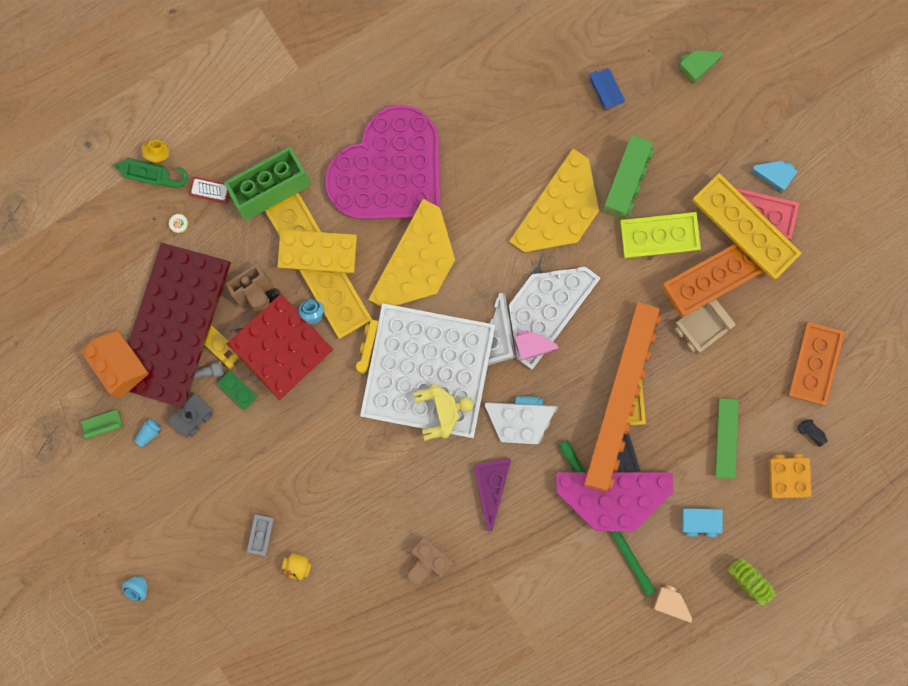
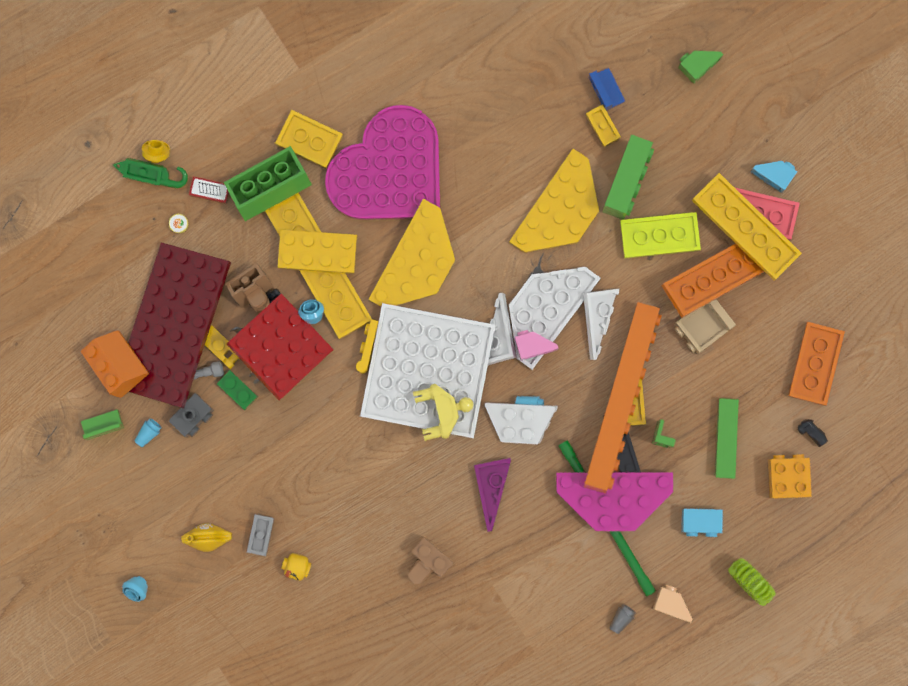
(206, 537): none -> yellow hat
(309, 139): none -> yellow plate
(598, 312): none -> white wing
(603, 125): none -> yellow plate
(622, 618): none -> flat silver cone
(661, 440): none -> bright green panel

